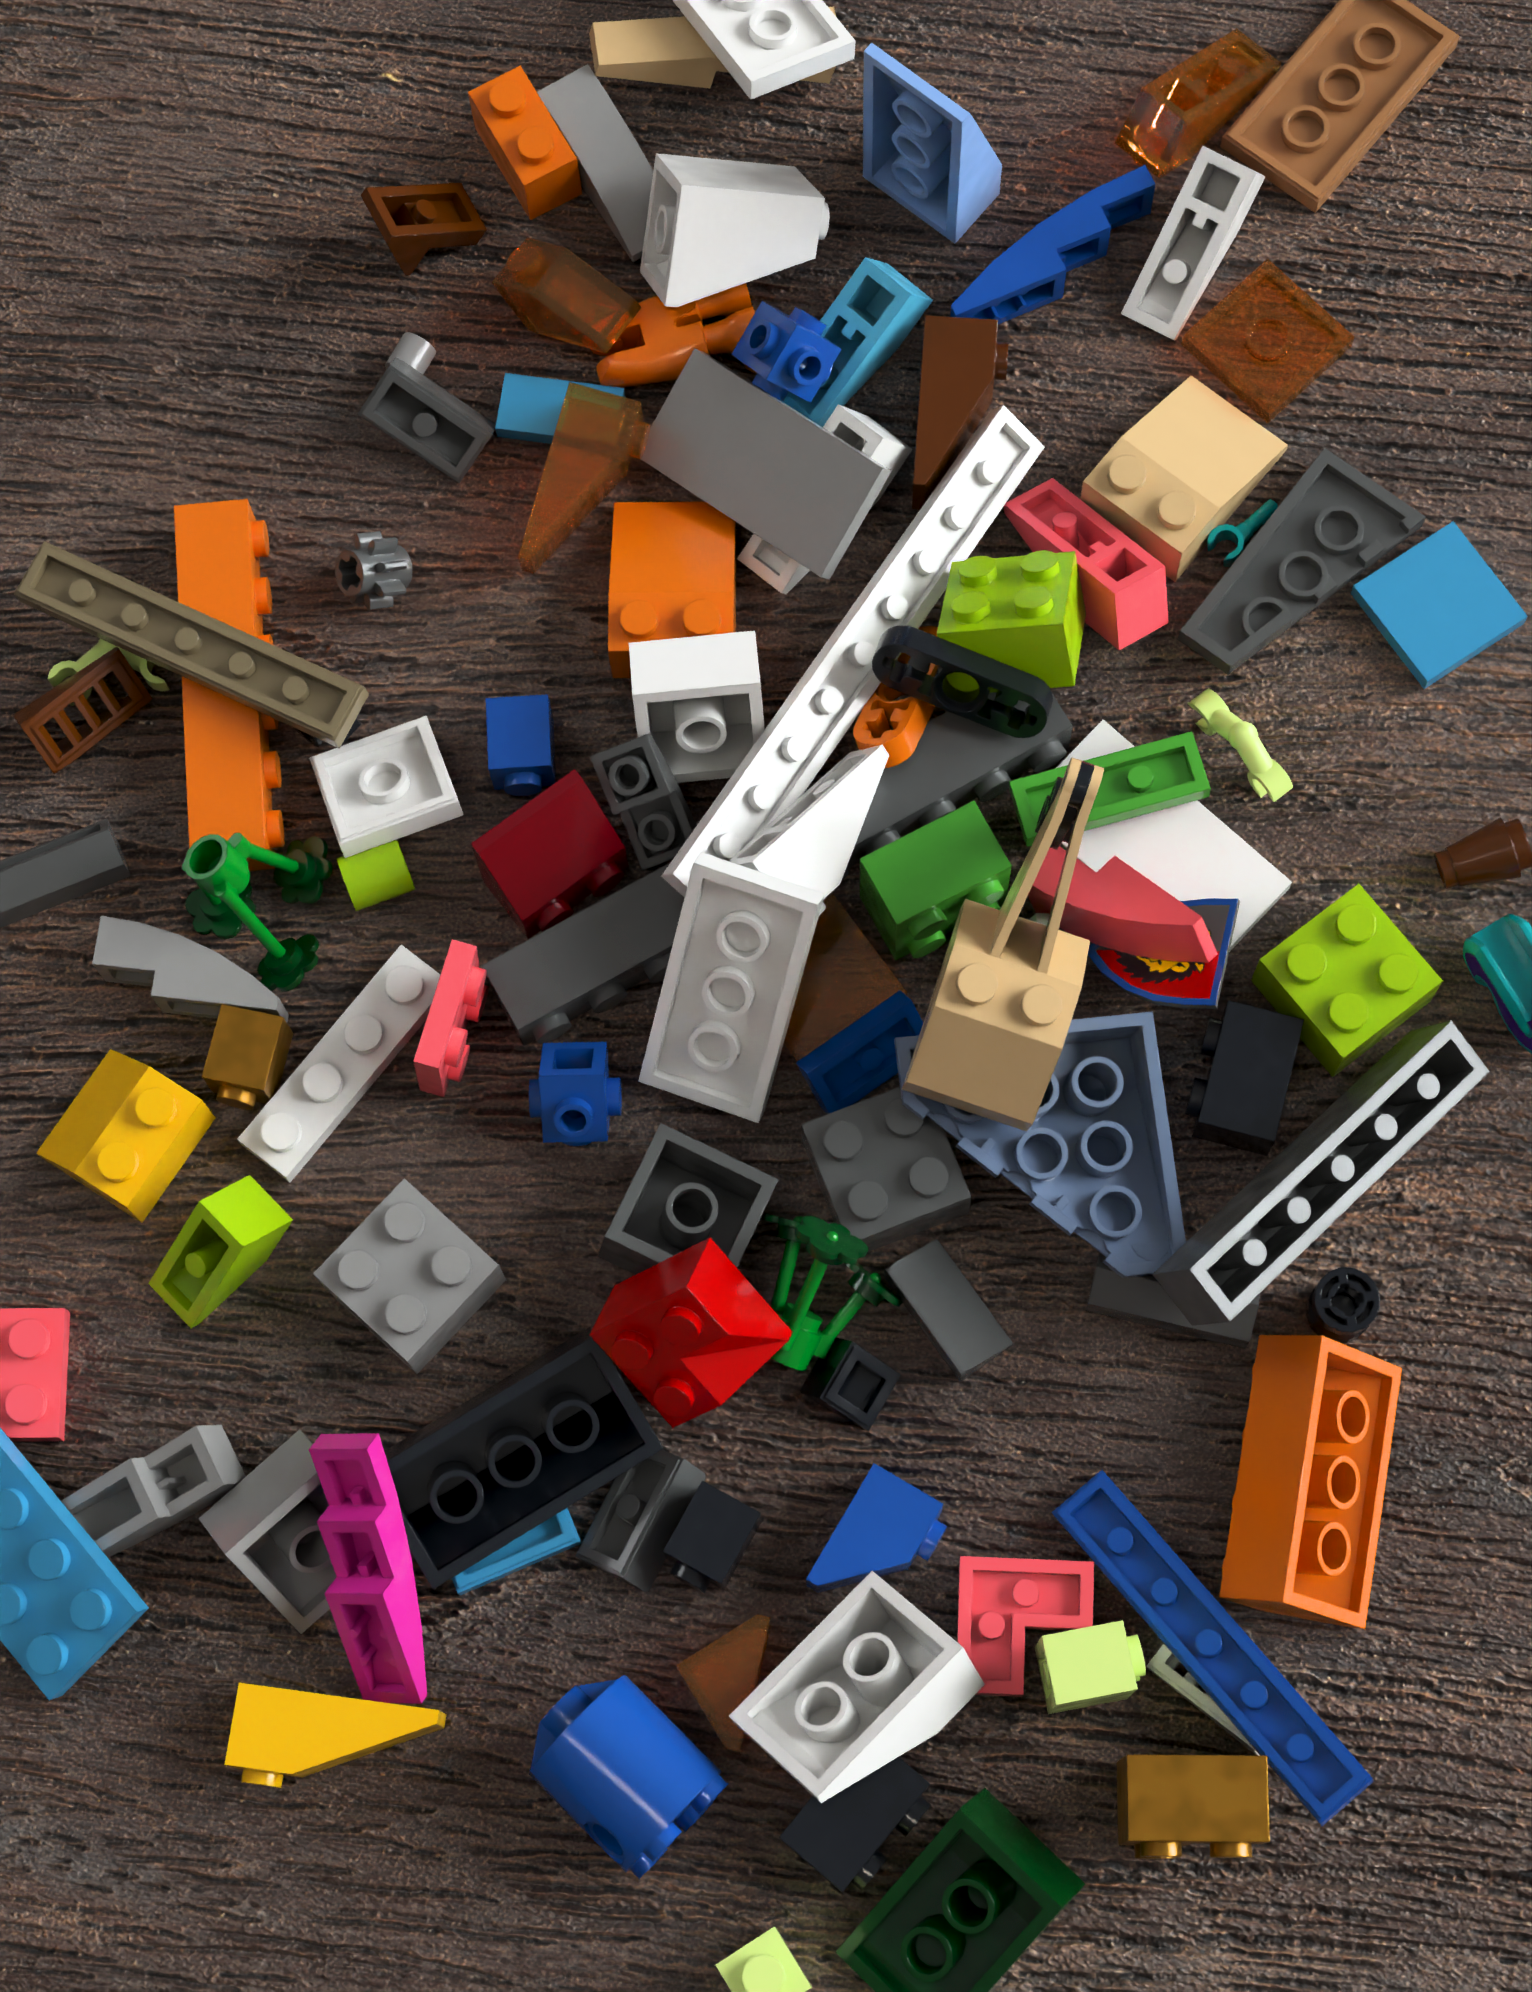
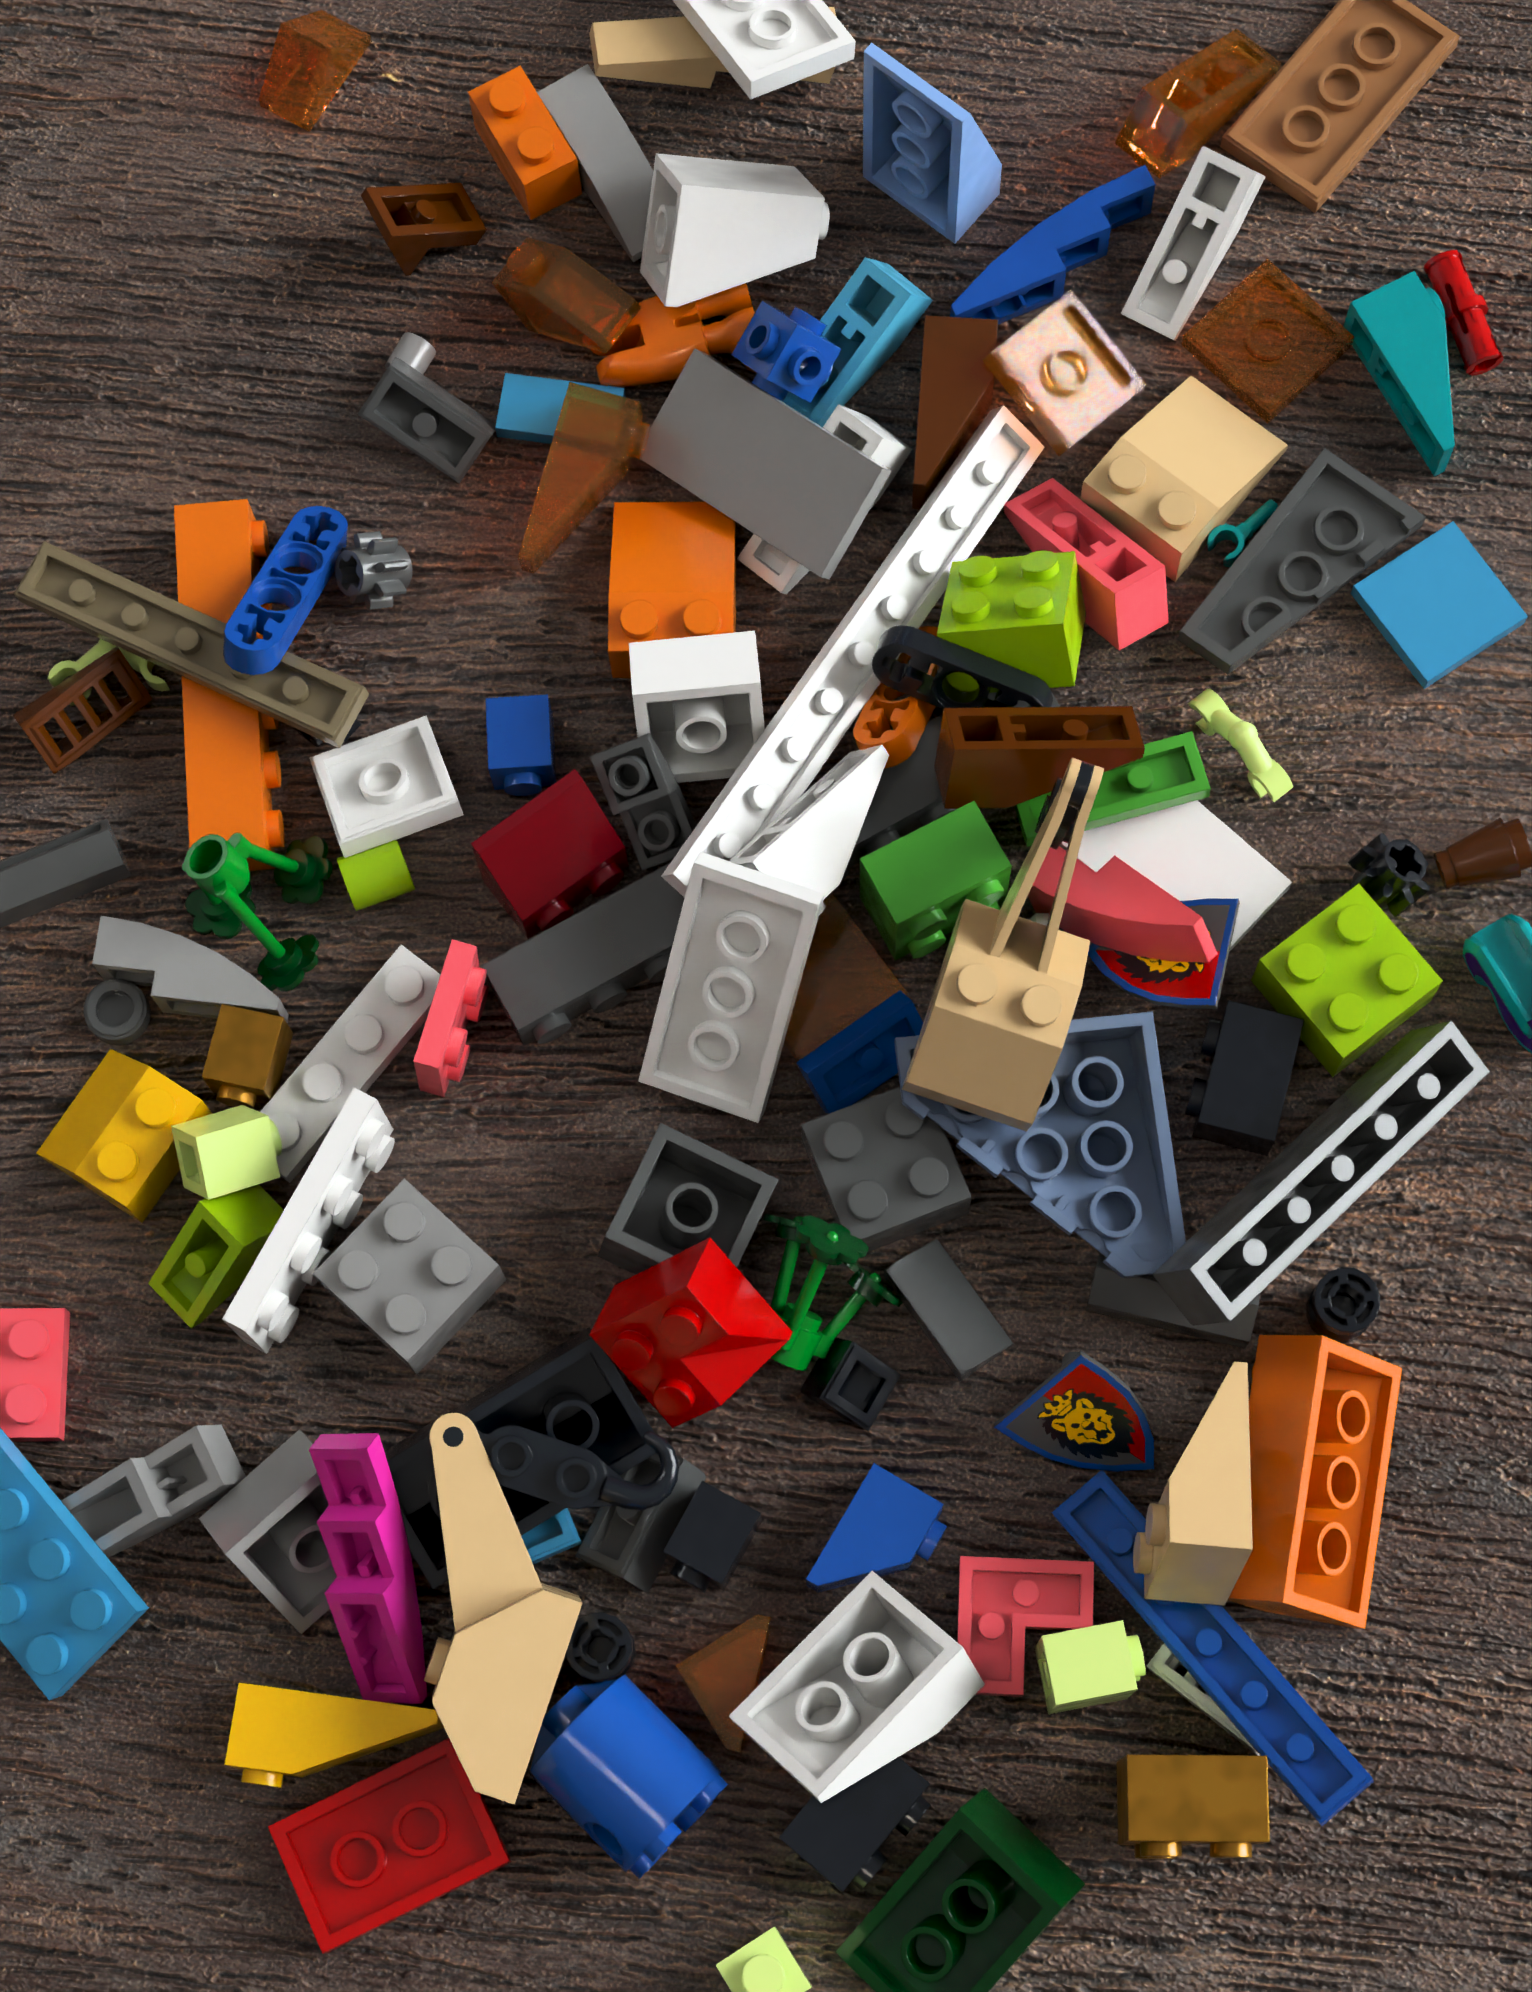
(117, 1012): none -> dark grey tile
(227, 1151): none -> yellowish green brick
(285, 588): none -> blue beam
(310, 66): none -> clear orange slope
(320, 1204): none -> white plate
(388, 1845): none -> red plate
(507, 1623): none -> tan slope
(575, 1093): blue brick -> none
(604, 1657): none -> black wheel
(1020, 751): none -> reddish brown slope
(1064, 372): none -> clear orange tile
(1083, 1419): none -> shield
(1204, 1518): none -> tan slope
(1390, 873): none -> black gear
(1406, 352): none -> teal slope
(1464, 312): none -> red pin

